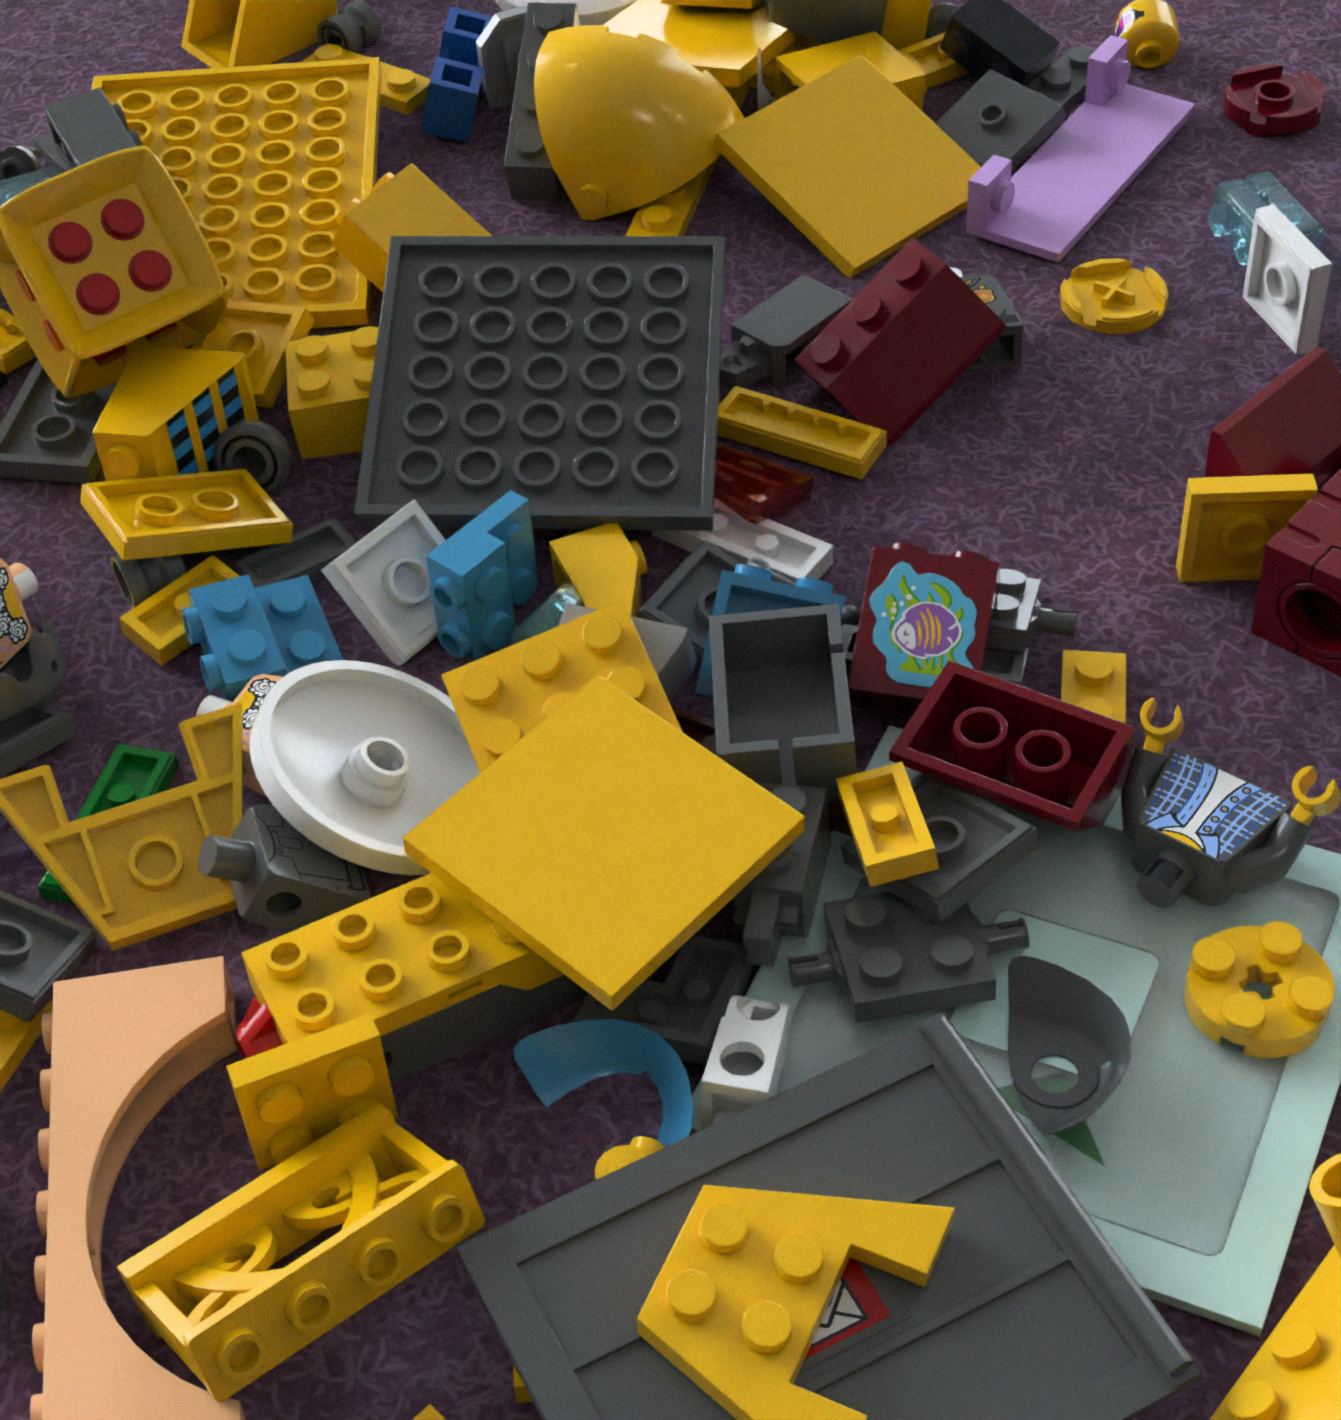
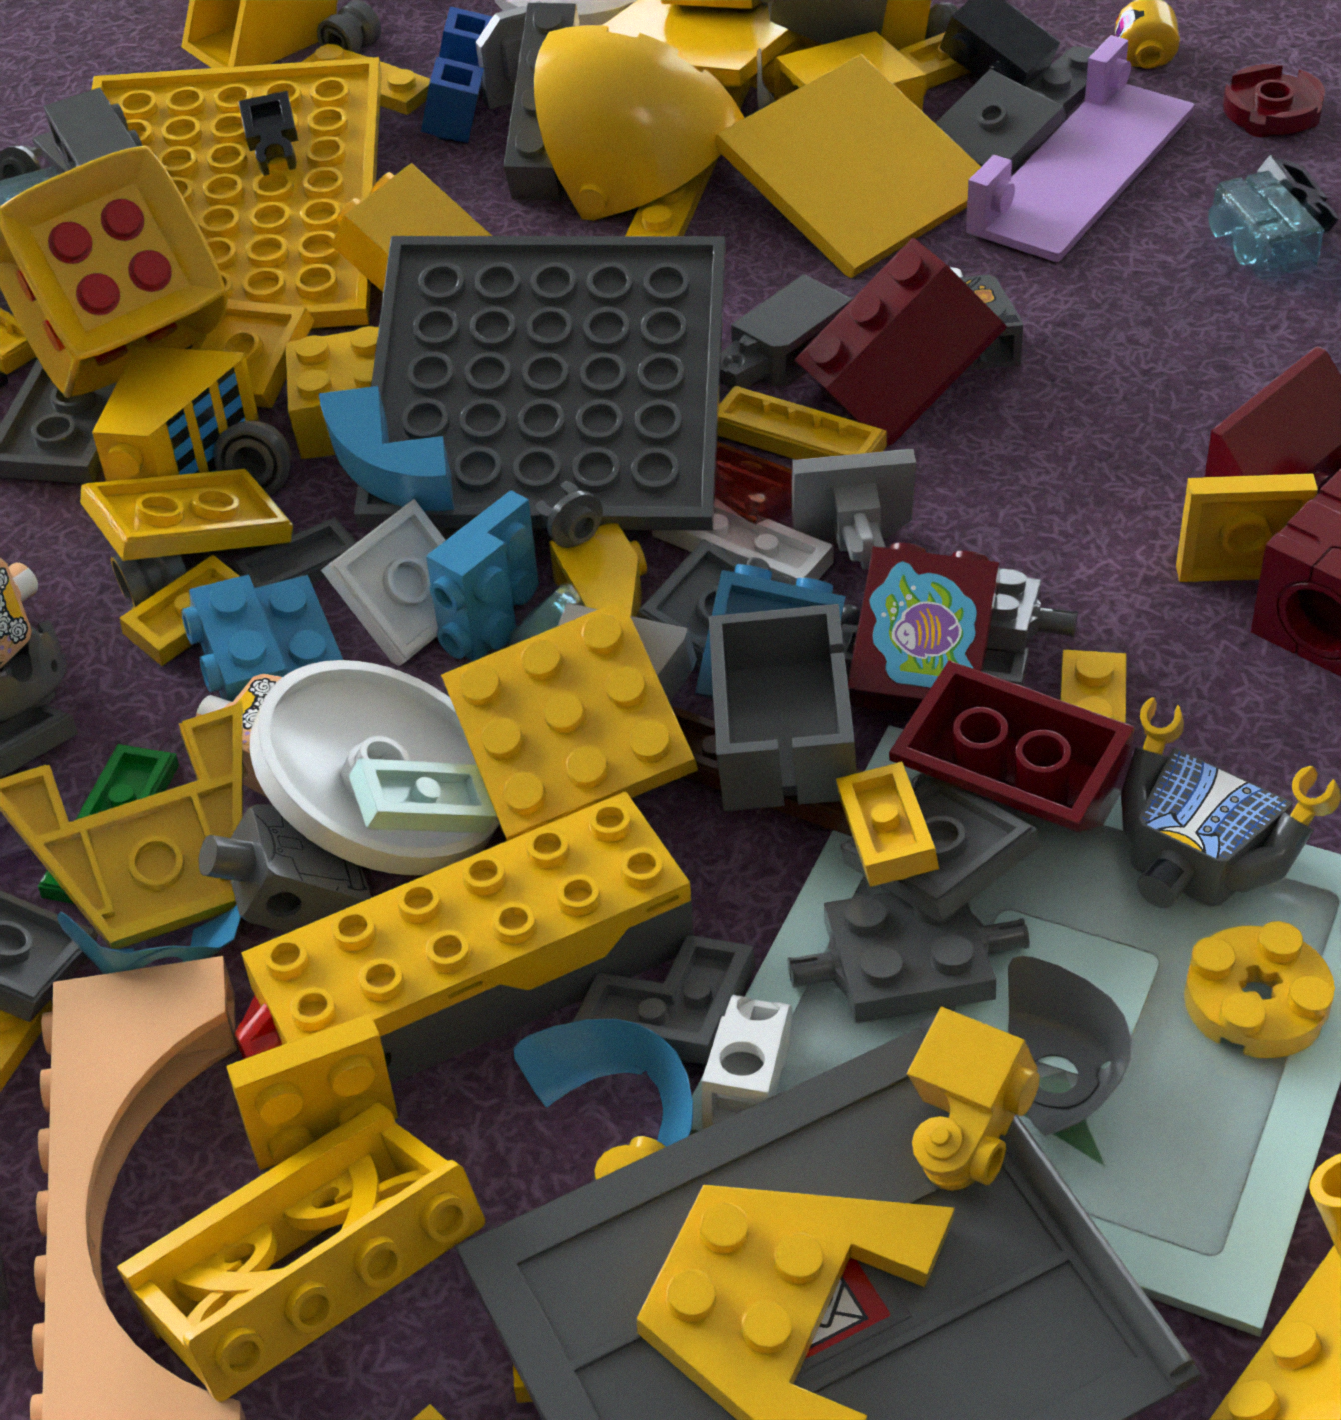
(205, 943): none -> dark azure piece
(270, 128): none -> black plate
(385, 469): none -> dark azure brick
(422, 796): none -> light aqua plate
(573, 517): none -> dark grey plate
(604, 839): yellow tile -> none
(787, 890): dark grey hinge -> none
(854, 499): none -> light grey piece
(982, 1083): none -> yellow brick
(1113, 296): yellow tile -> none
(1286, 279): white tile -> none
(1302, 188): none -> black plate

